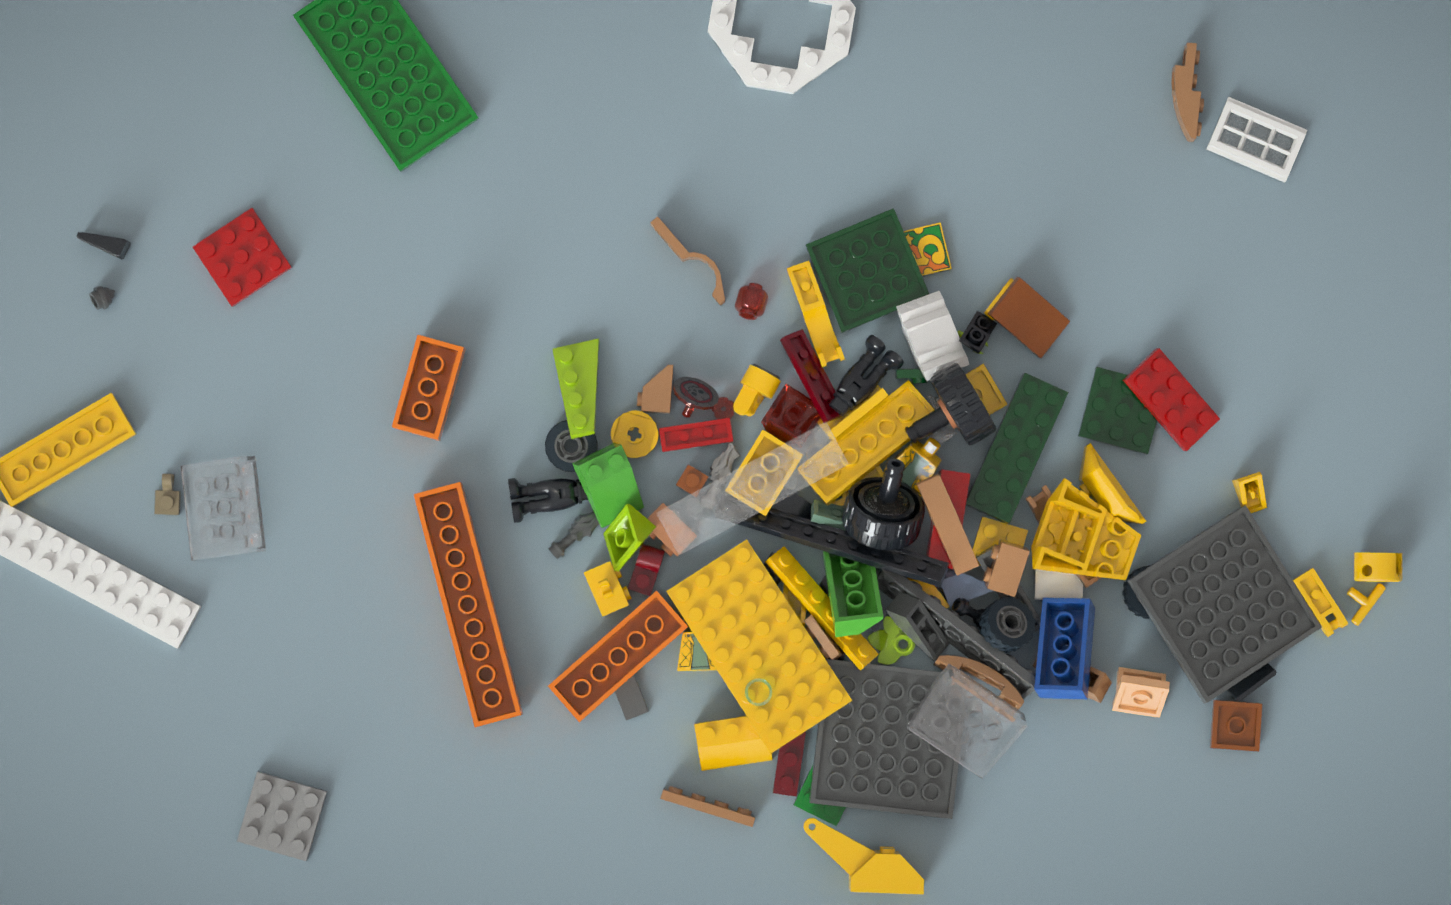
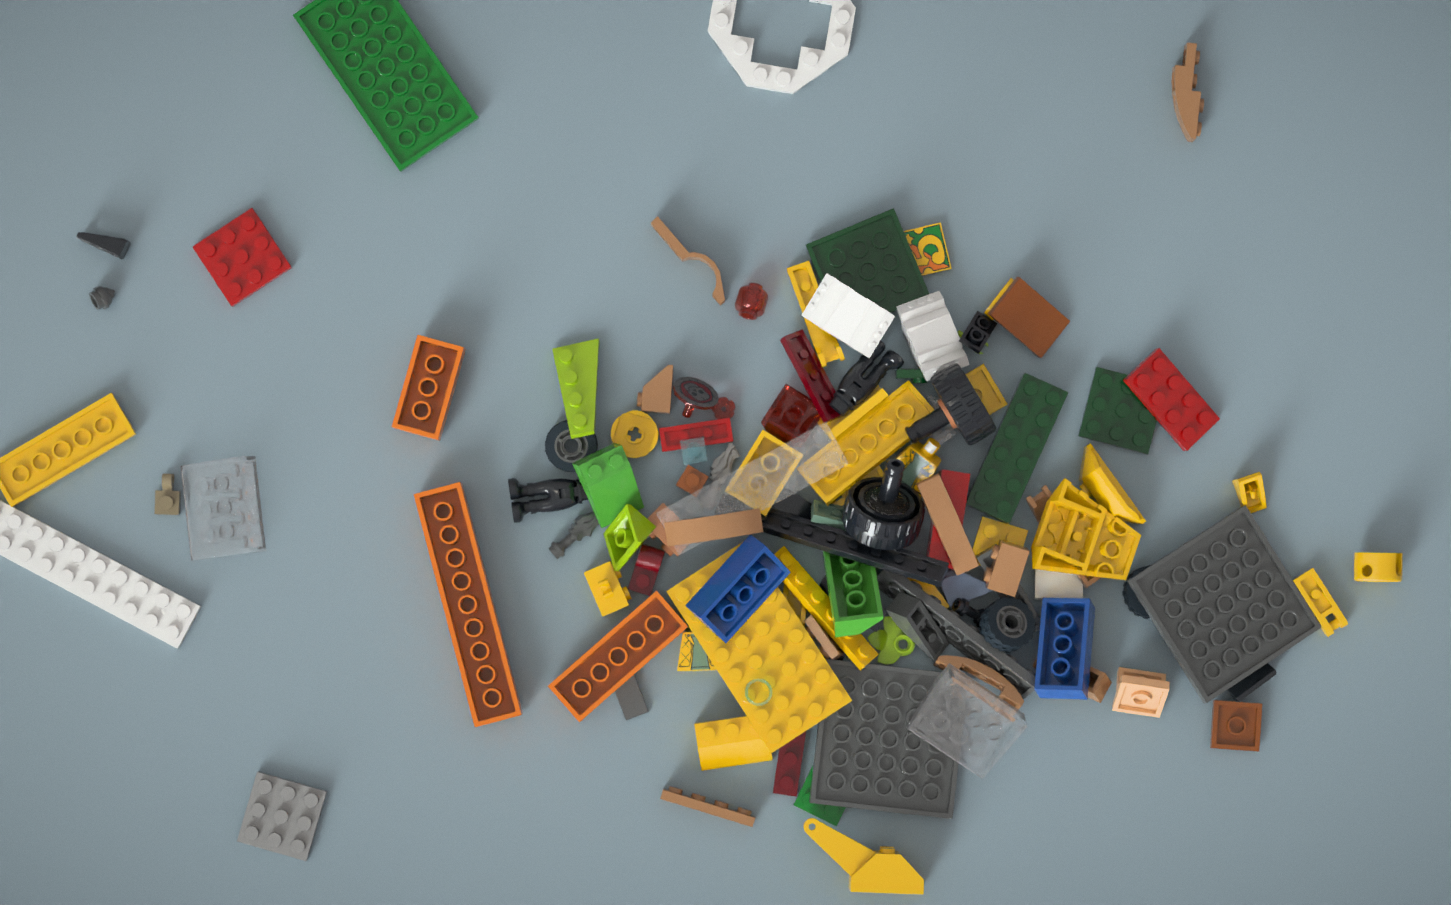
(693, 450): none -> clear light blue plate
(713, 527): none -> medium nougat slope
(738, 588): none -> blue slope
(756, 385): yellow piece -> none
(848, 315): none -> white slope
(1256, 139): white piece -> none
(1367, 603): yellow piece -> none

